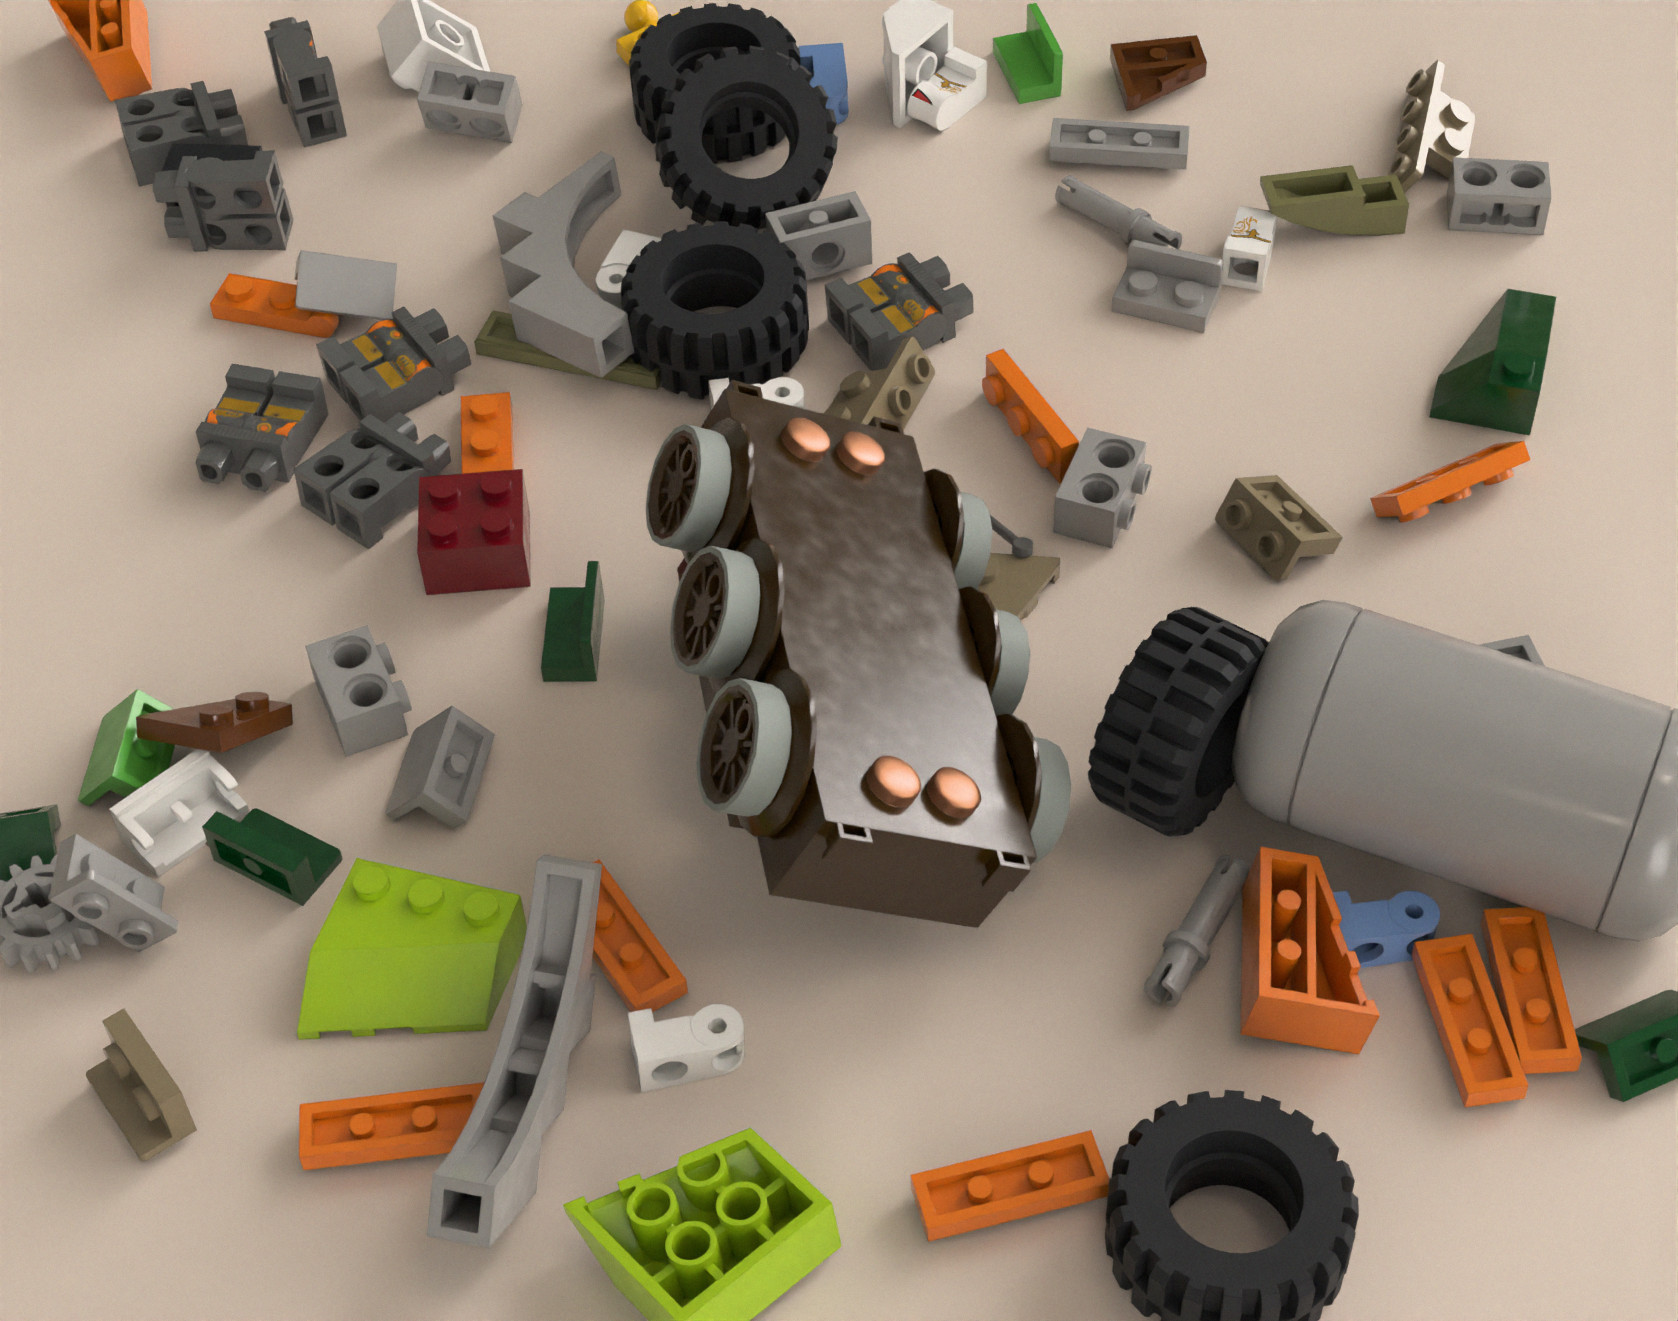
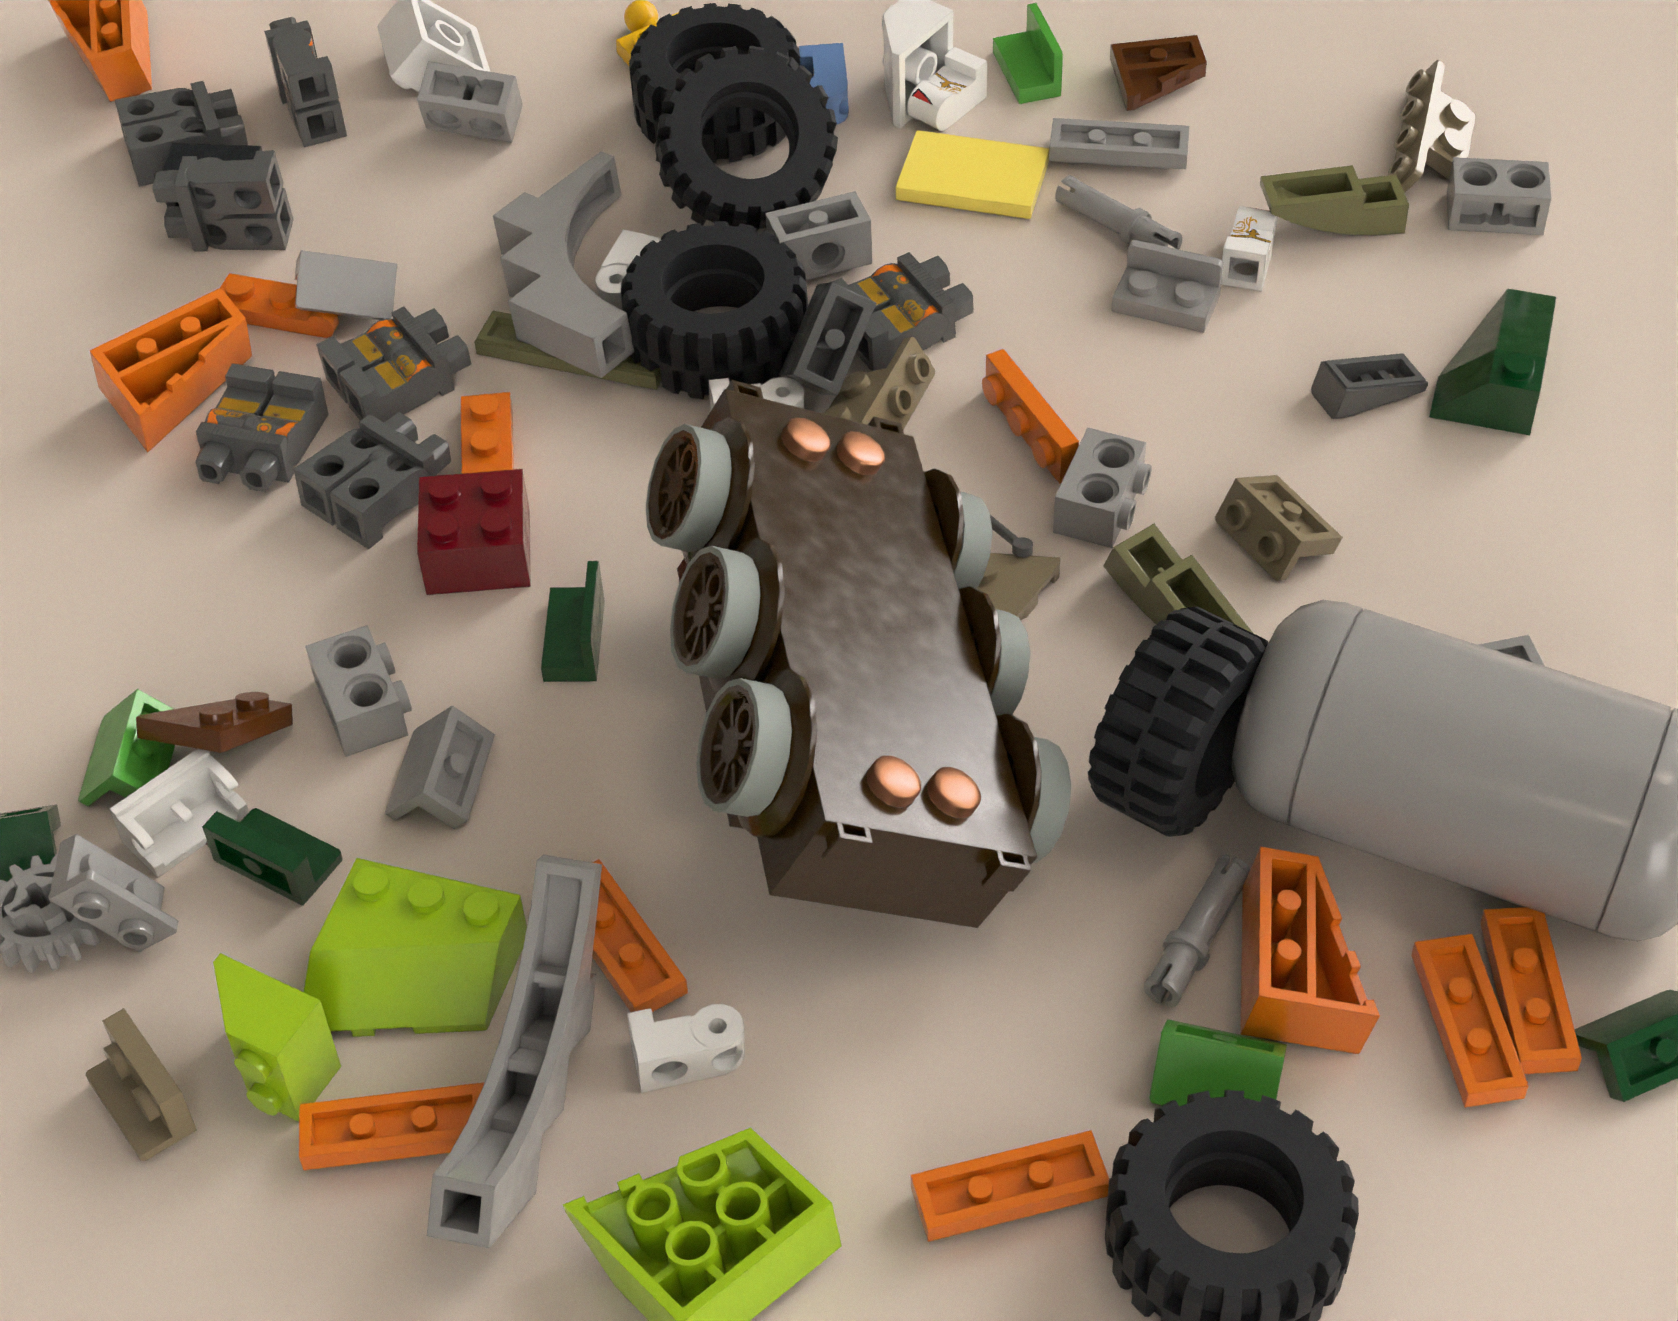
(171, 364): none -> orange wedge
(276, 1038): none -> lime slope
(828, 338): none -> dark grey brick
(973, 174): none -> light yellow tile
(1163, 581): none -> olive slope
(1214, 1061): none -> bright green panel
(1364, 383): none -> dark grey slope
(1387, 929): medium blue leg -> none
(1450, 481): orange plate -> none

